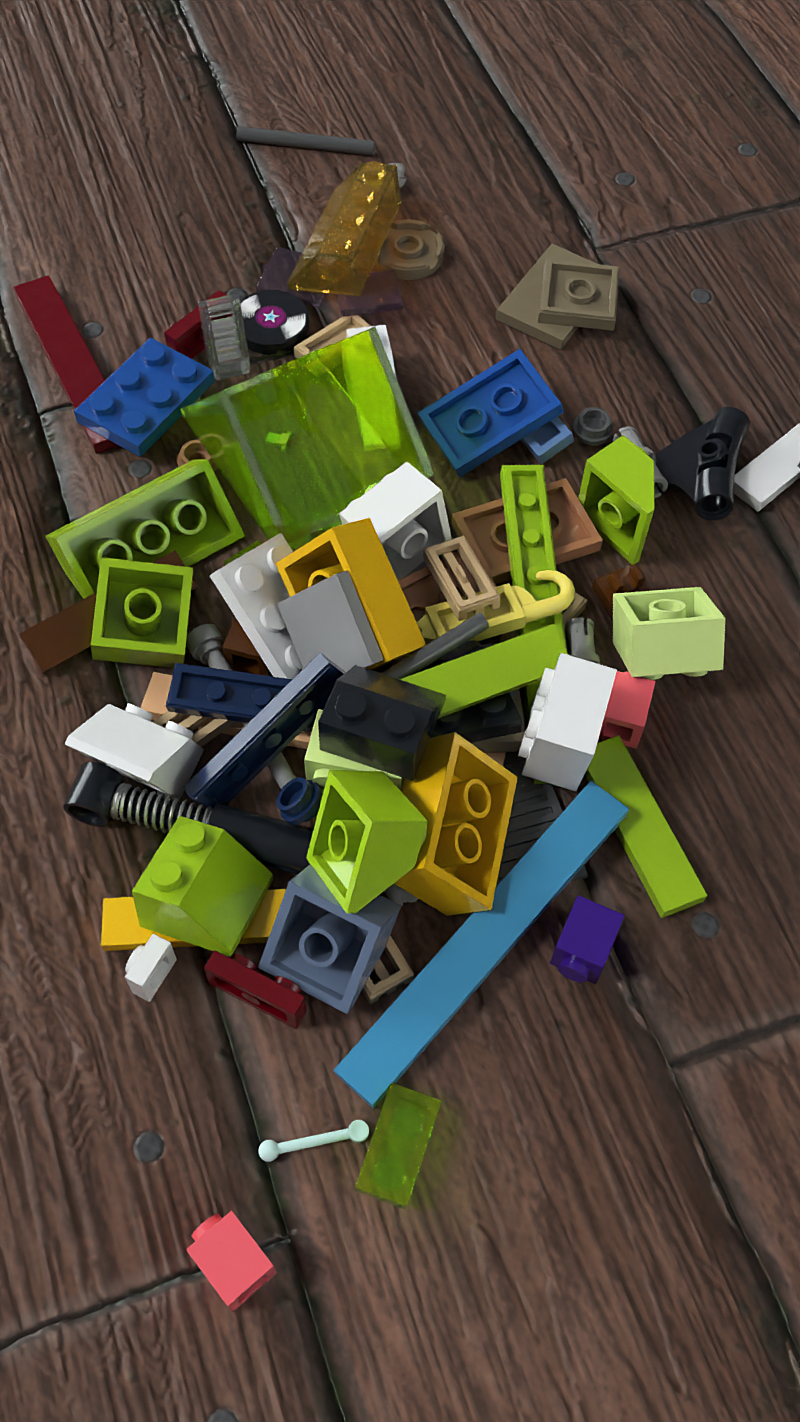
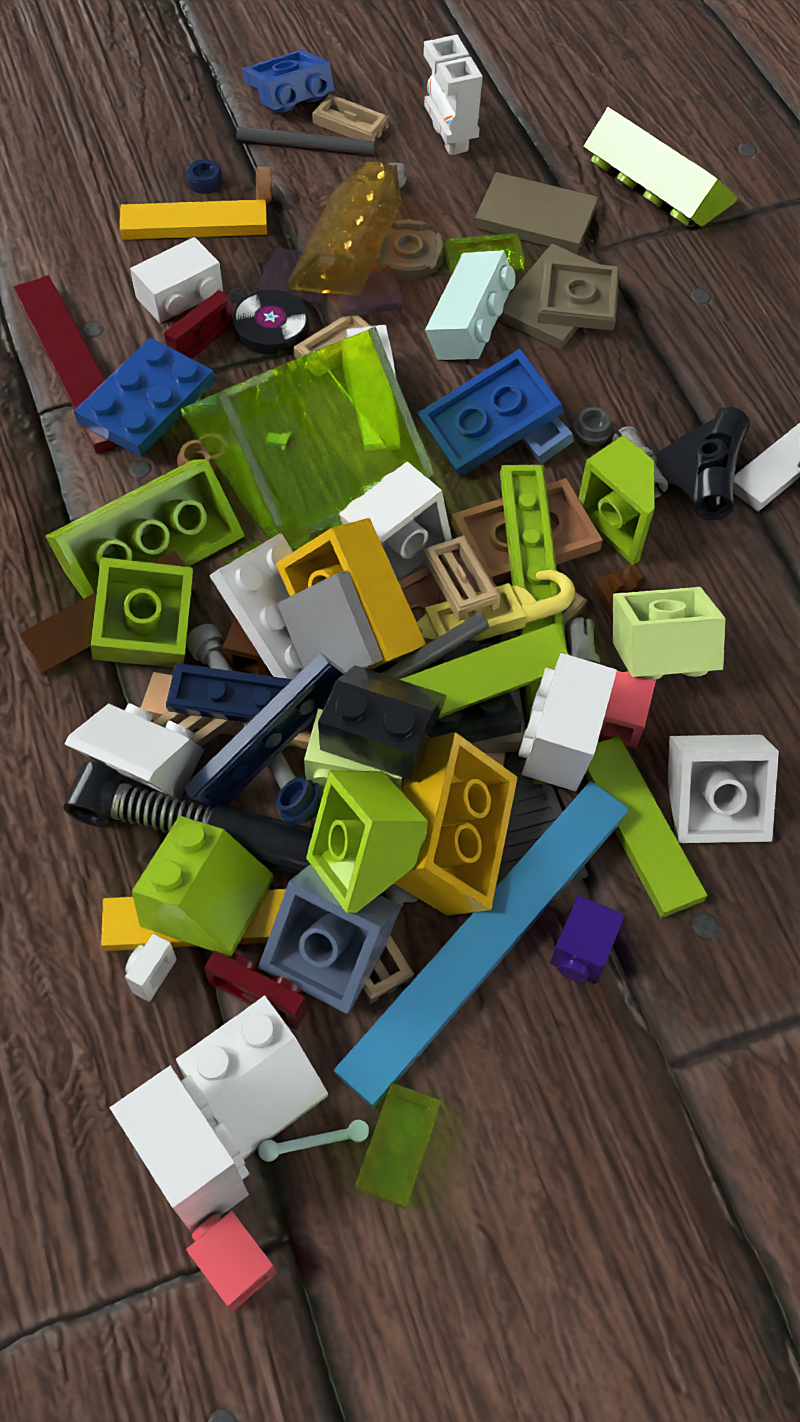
(176, 279): none -> white brick
(183, 1147): none -> white brick
(193, 219): none -> yellow tile
(204, 176): none -> dark blue tile
(231, 359): clear slope -> none
(254, 1076): none -> white slope
(264, 184): none -> medium nougat tile
(290, 80): none -> blue plate
(350, 119): none -> tan tile
(453, 92): none -> white hips
(470, 305): none -> light aqua brick
(508, 242): none -> clear neon green plate
(536, 212): none -> dark tan tile
(658, 169): none -> slope
(722, 788): none -> white slope

